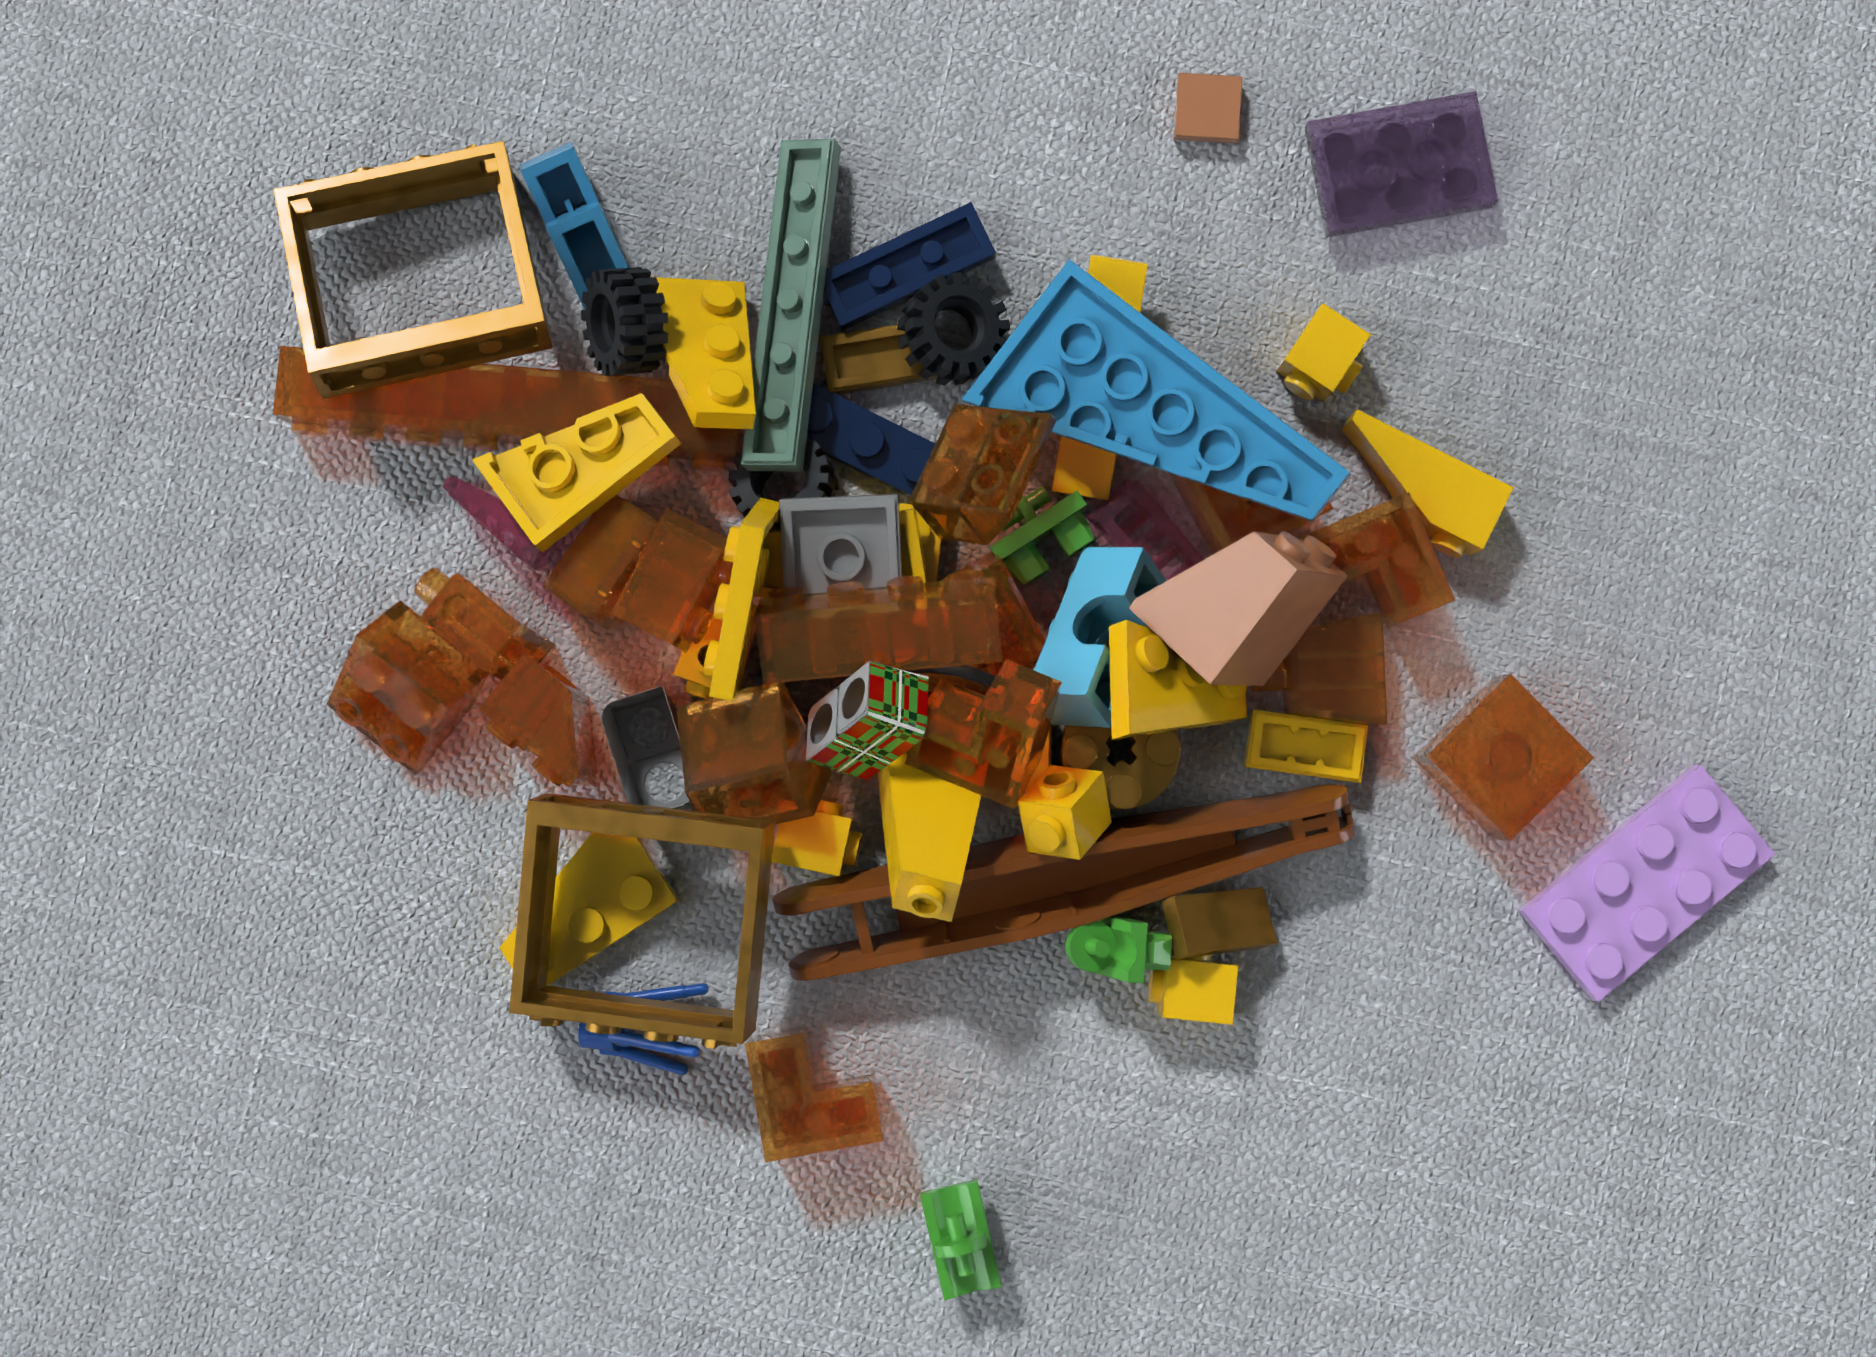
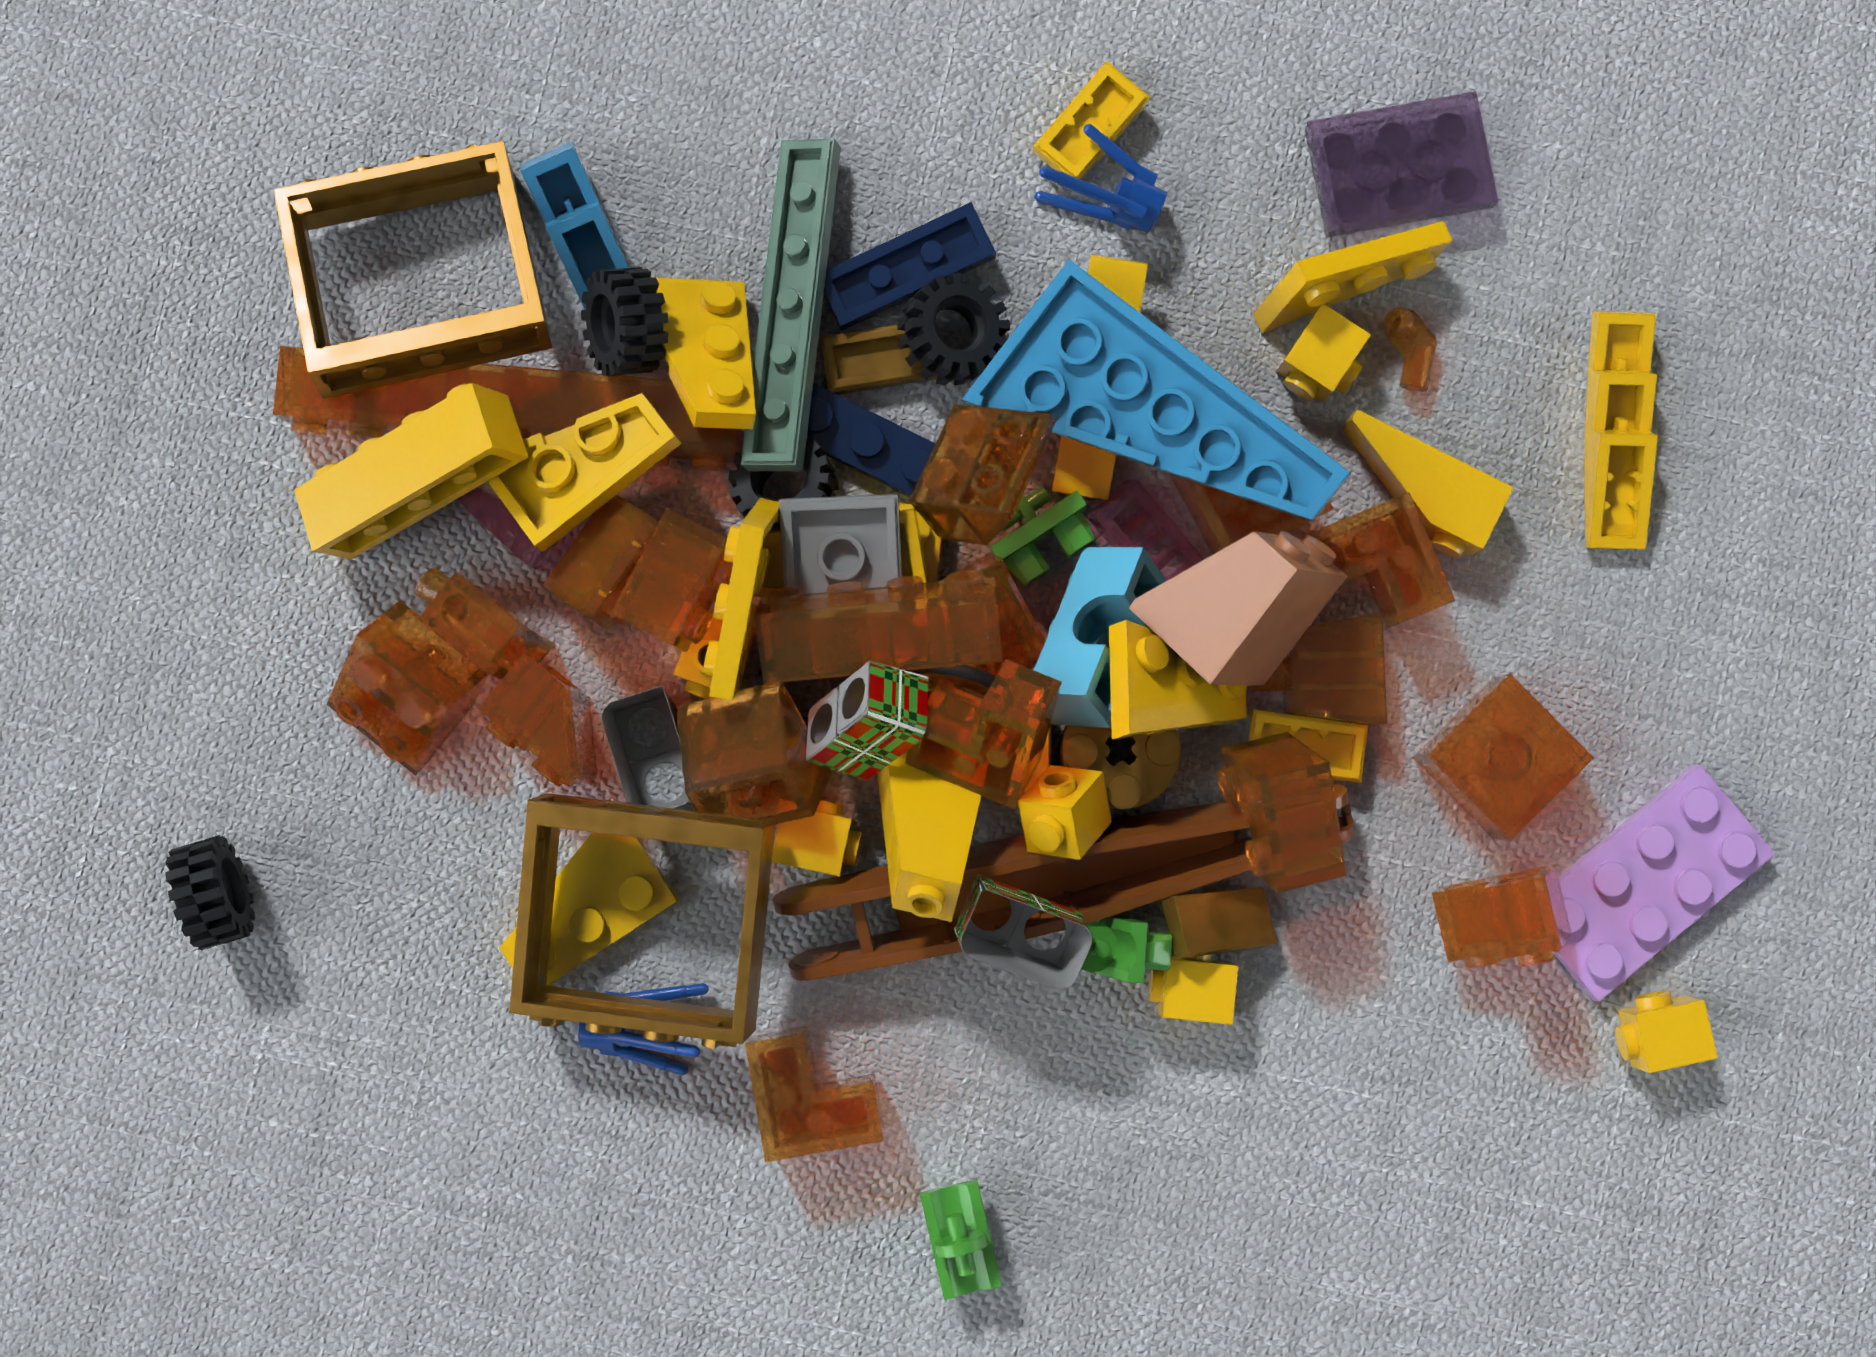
(210, 892): none -> black tyre
(410, 471): none -> yellow brick
(1053, 967): none -> light grey piece
(1107, 103): none -> yellow plate
(1130, 205): none -> blue plant
(1208, 108): nougat piece -> none
(1289, 807): none -> clear orange brick
(1351, 272): none -> yellow wing
(1415, 344): none -> clear orange arm
(1503, 918): none -> clear orange brick
(1618, 430): none -> yellow slope
(1665, 1032): none -> yellow brick

